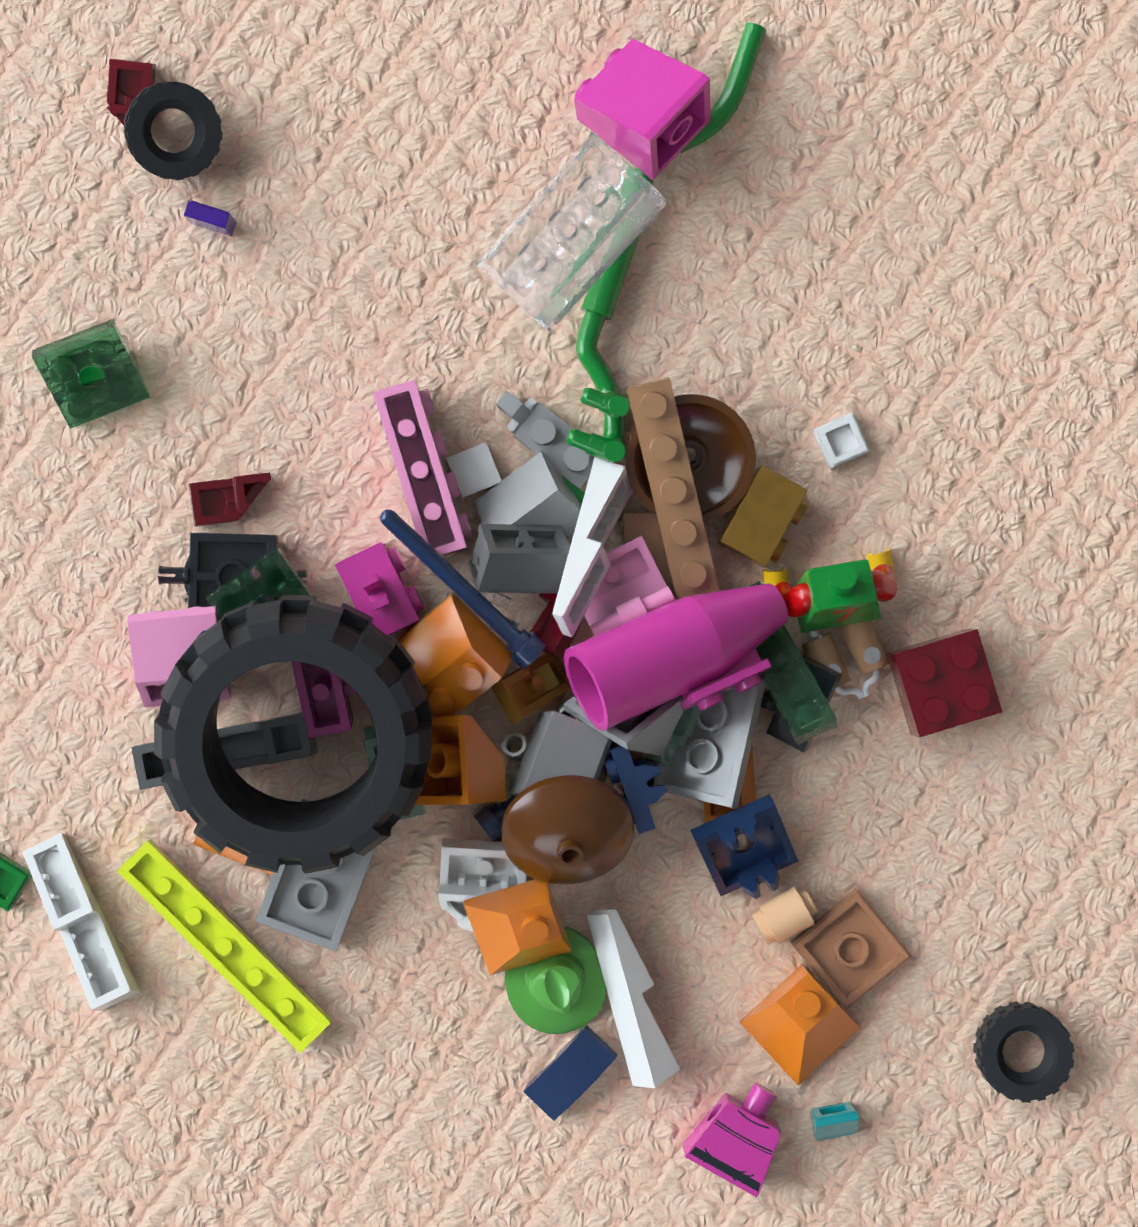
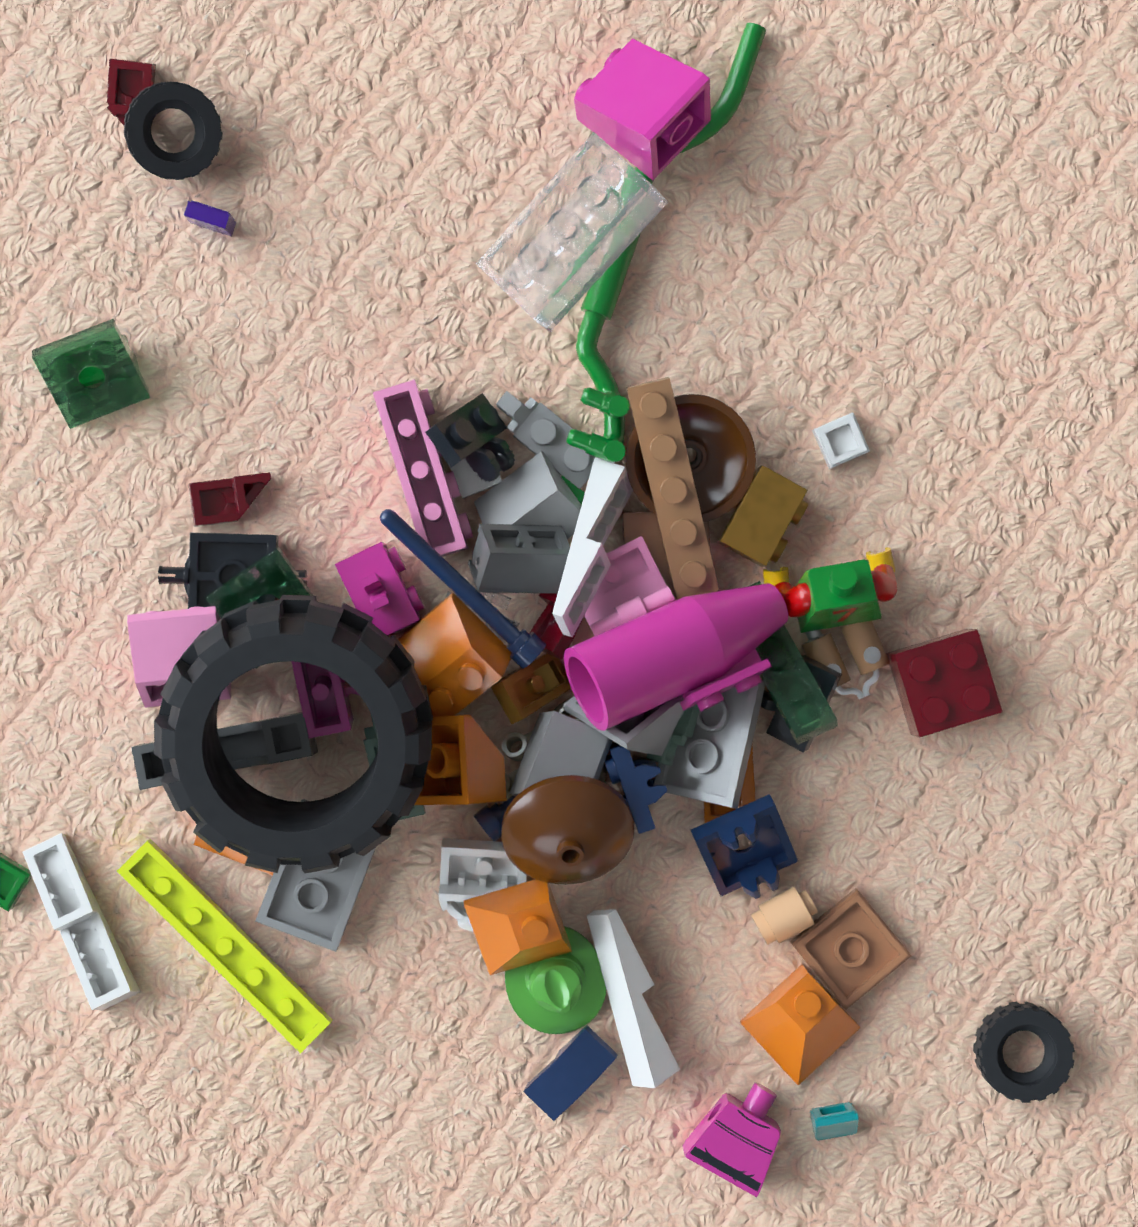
(472, 436): none -> black hinge

